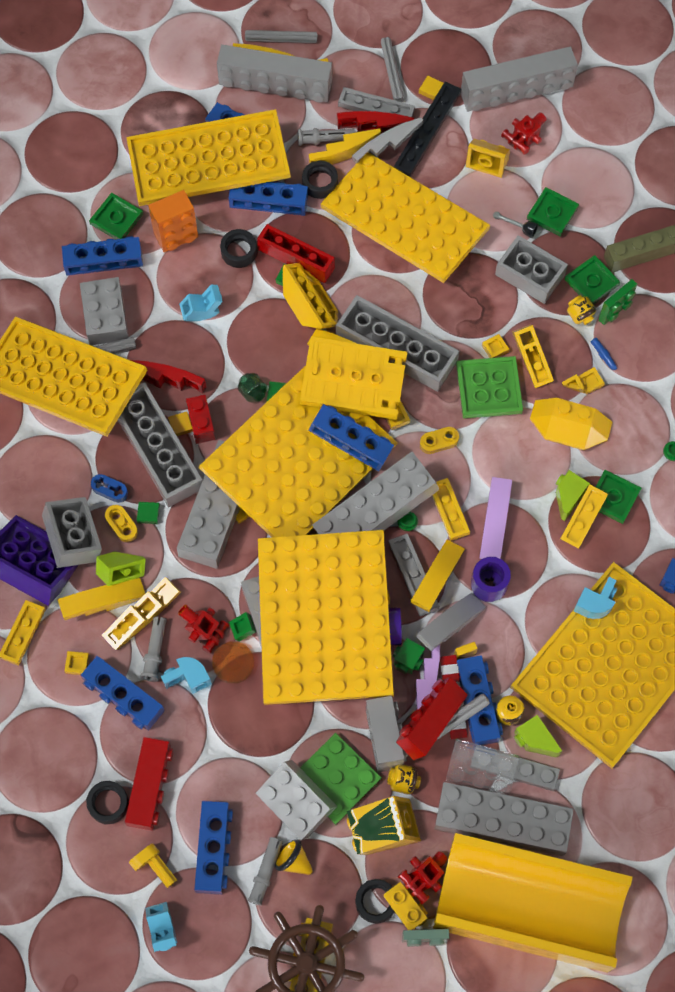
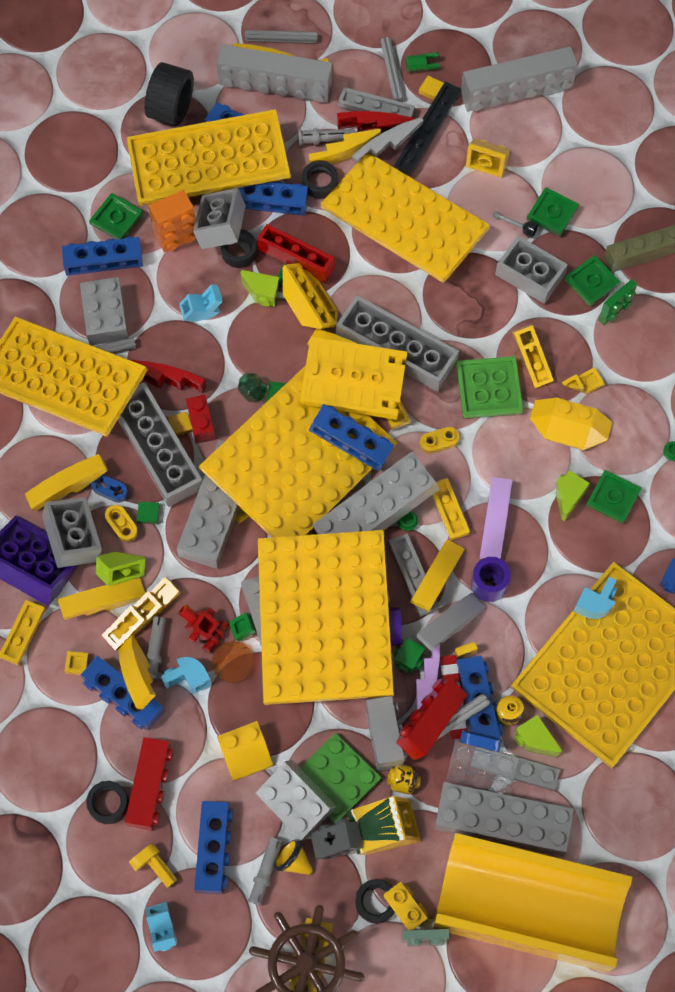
(67, 480): none -> yellow slope
(135, 672): none -> yellow slope
(169, 93): none -> black tyre
(219, 218): none -> light grey brick
(245, 751): none -> yellow slope
(261, 287): none -> lime slope
(336, 839): none -> dark grey brick
(418, 62): none -> green hinge
(424, 875): red piece -> none
(480, 740): none -> blue beam
(495, 347): yellow tile -> none
(525, 132): red piece -> none
(581, 310): yellow head -> none
(584, 516): yellow plate -> none
(604, 354): blue piece -> none

